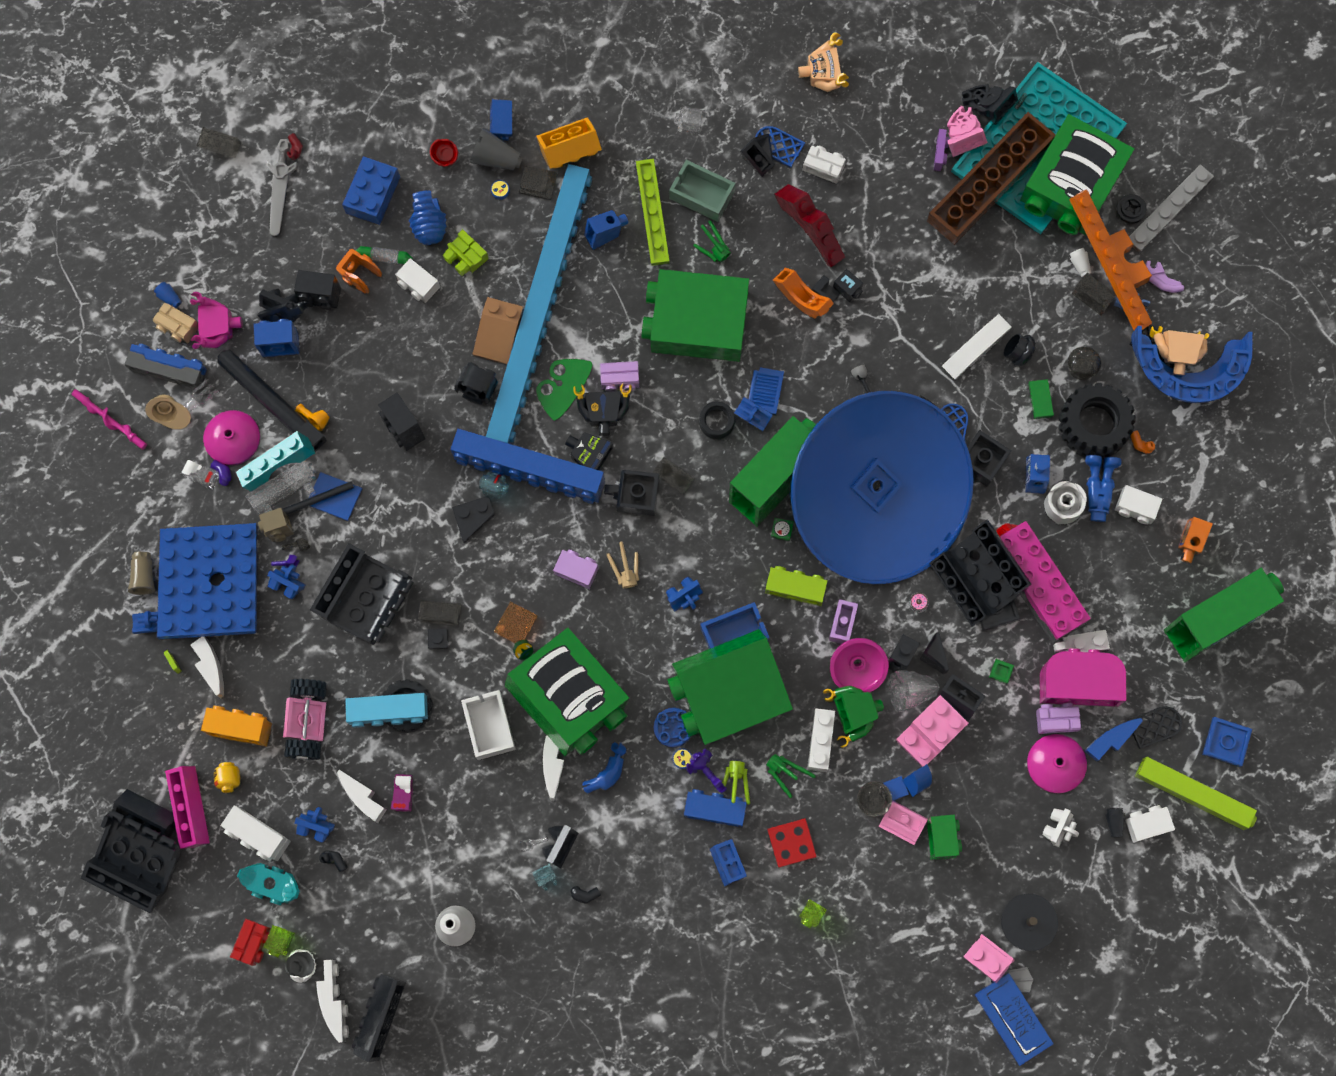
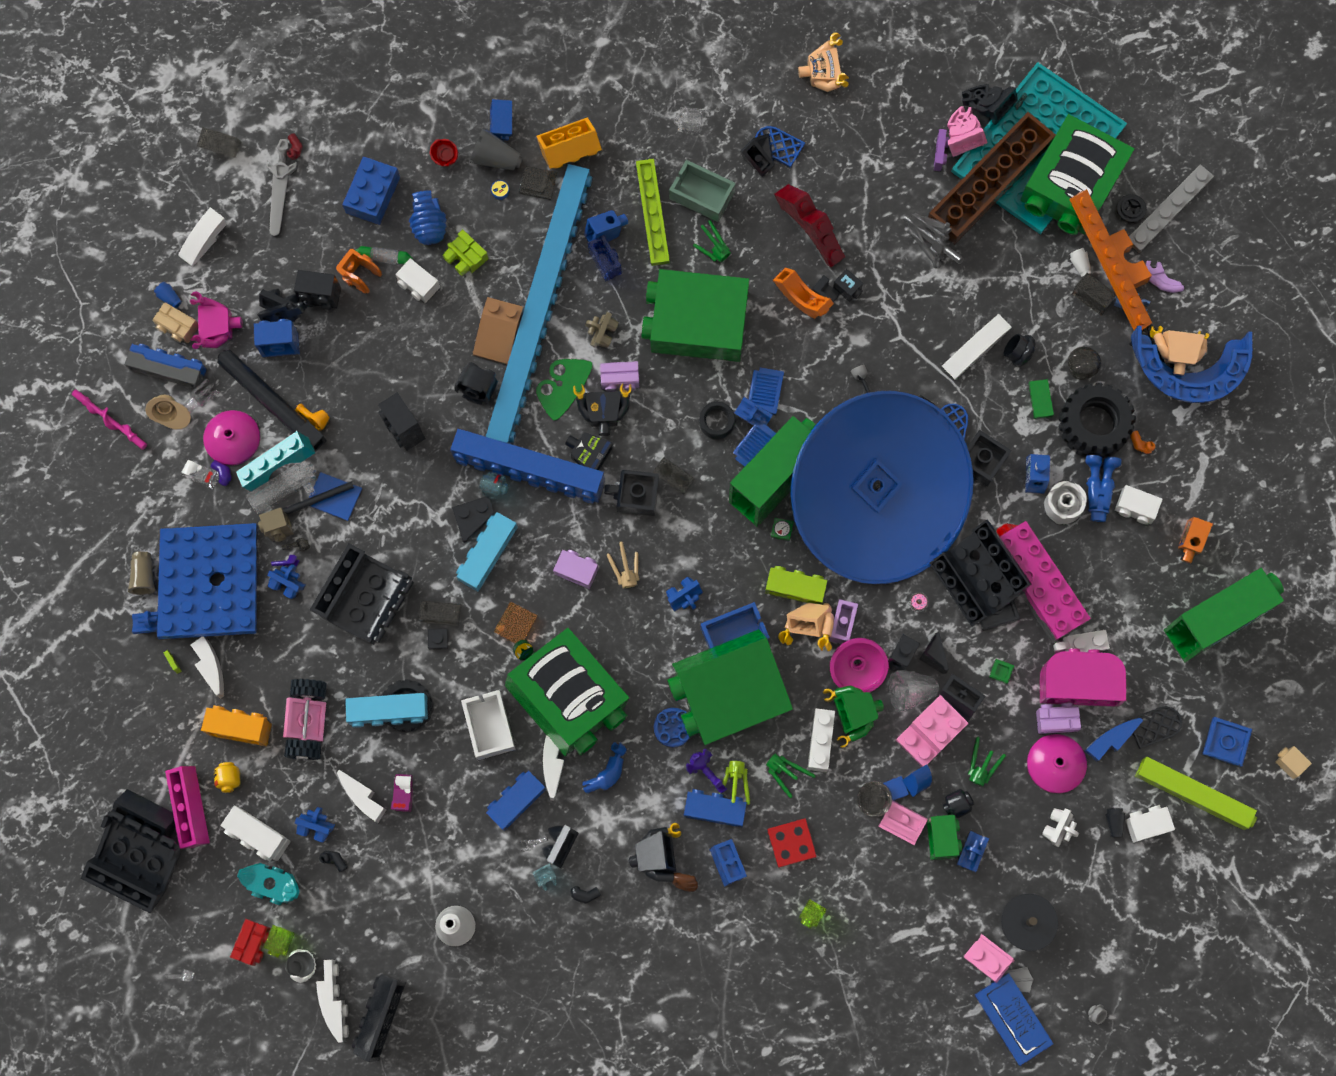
(187, 976): none -> clear hand
(202, 237): none -> white slope
(487, 551): none -> medium azure brick
(515, 800): none -> blue brick
(599, 337): none -> dark tan hips
(604, 258): none -> clear blue brick
(657, 858): none -> black torso
(681, 758): light yellow tile -> none
(753, 443): none -> blue window
(810, 620): none -> light nougat torso
(824, 164): white brick -> none
(940, 244): none -> flat silver bar
(958, 803): none -> black head
(972, 851): none -> blue hips
(979, 775): none -> green plant
(1097, 1014): none -> light grey plate
(1293, 762): none -> tan brick

